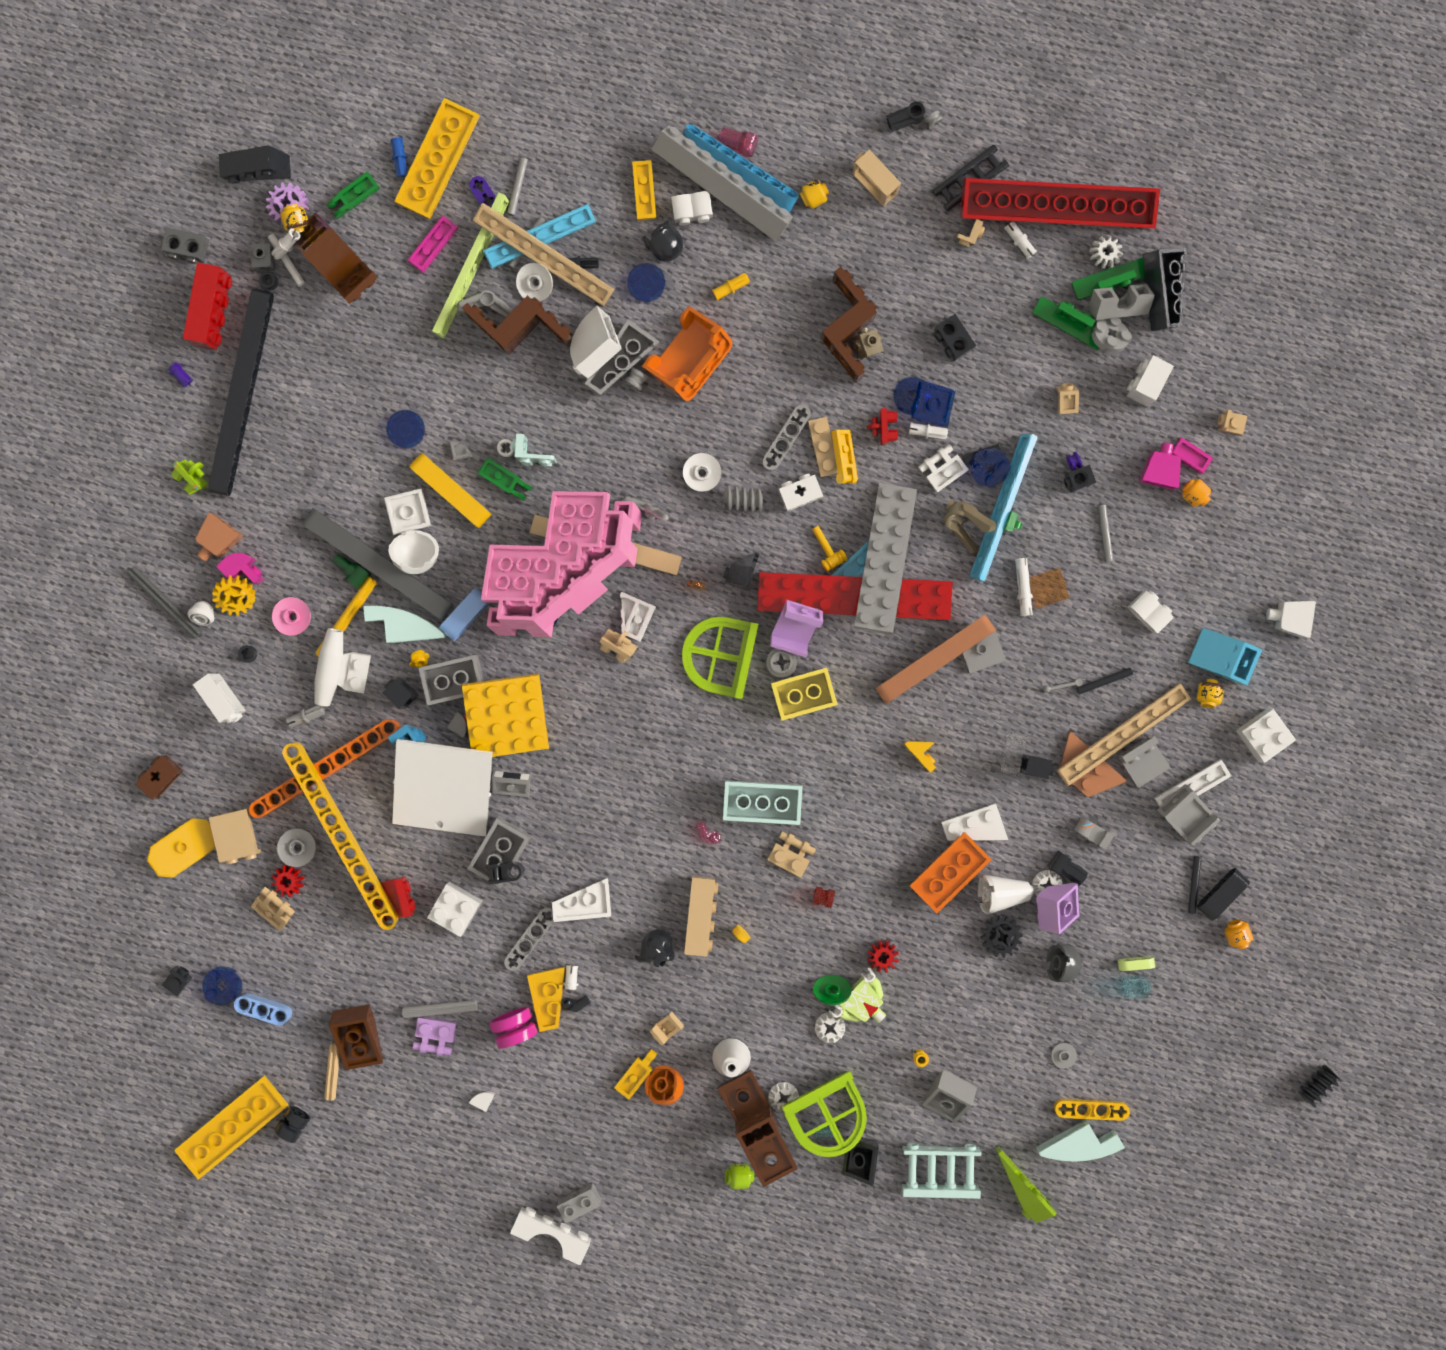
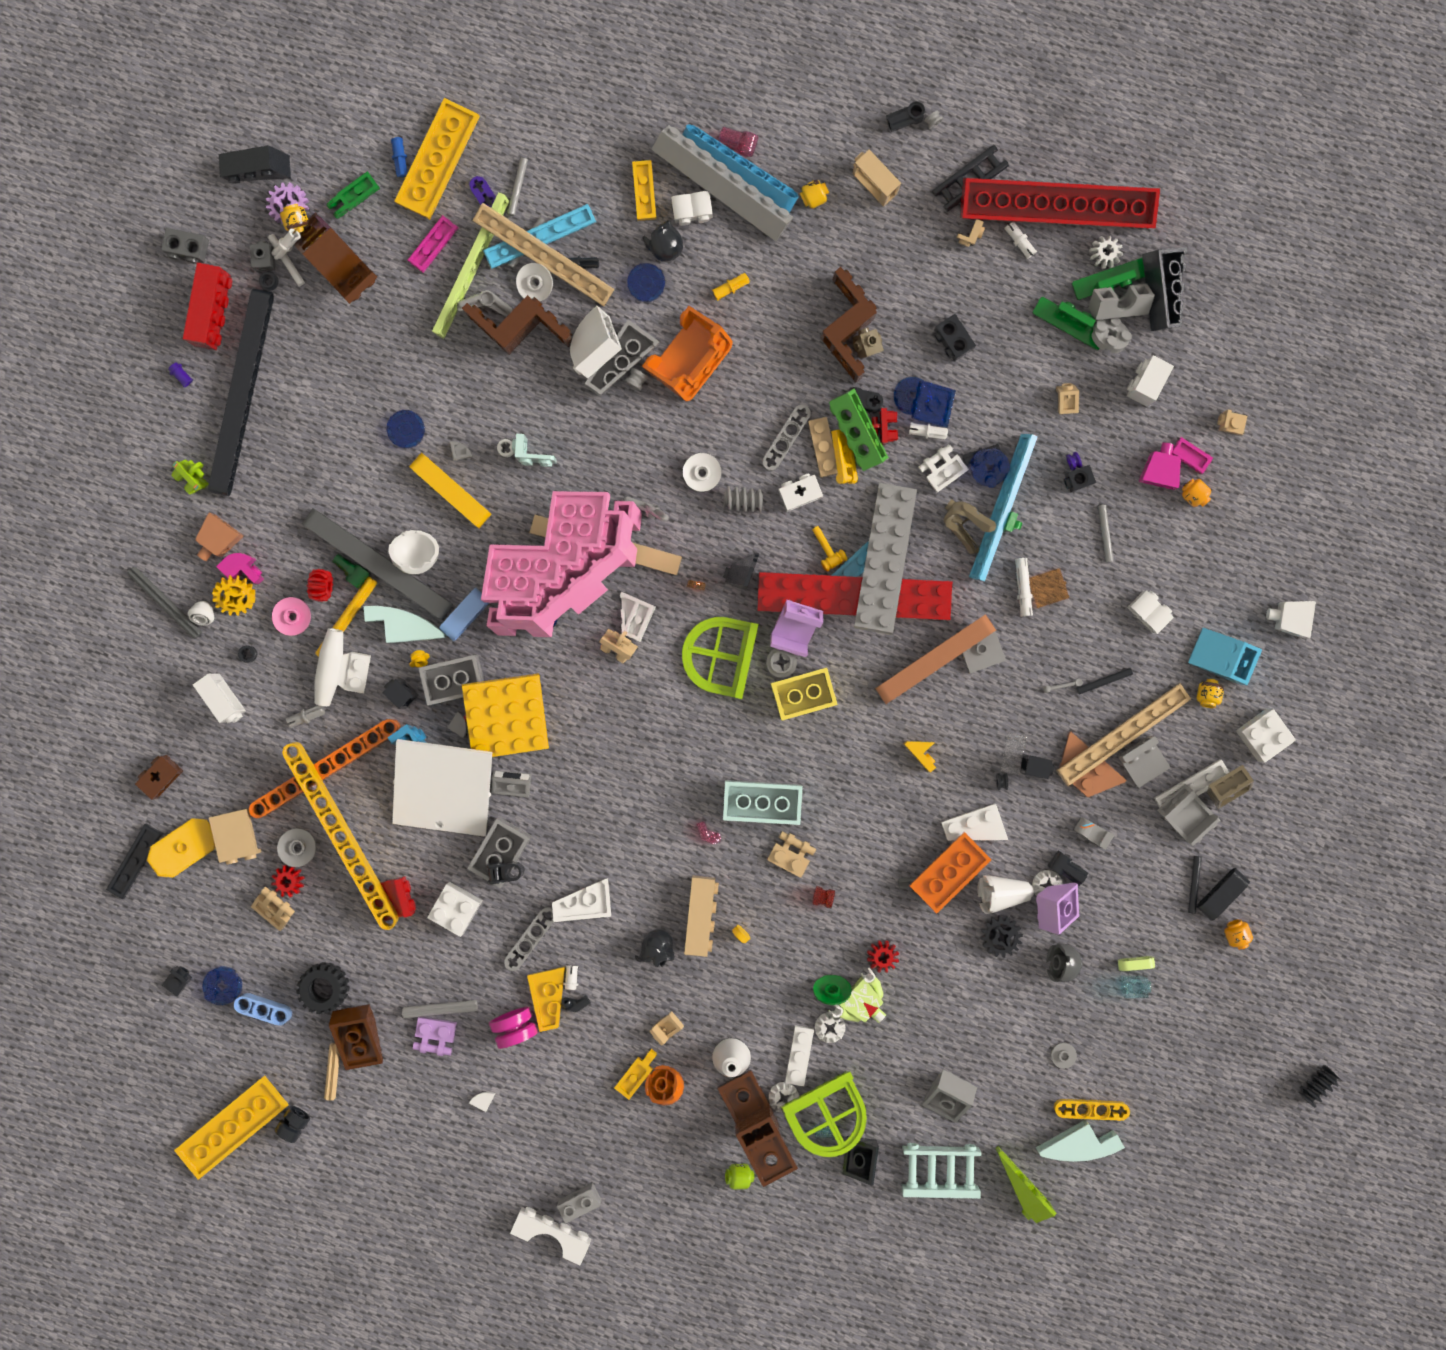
(133, 861): none -> black tile
(308, 994): none -> black tyre
(320, 585): none -> red gear
(407, 511): white plate -> none
(502, 478): green hinge -> none
(799, 1055): none -> white plate
(860, 420): none -> bright green brick
(866, 396): none -> black piece
(919, 1062): yellow pin -> none
(1002, 781): none -> black bush
(1235, 782): none -> dark tan window

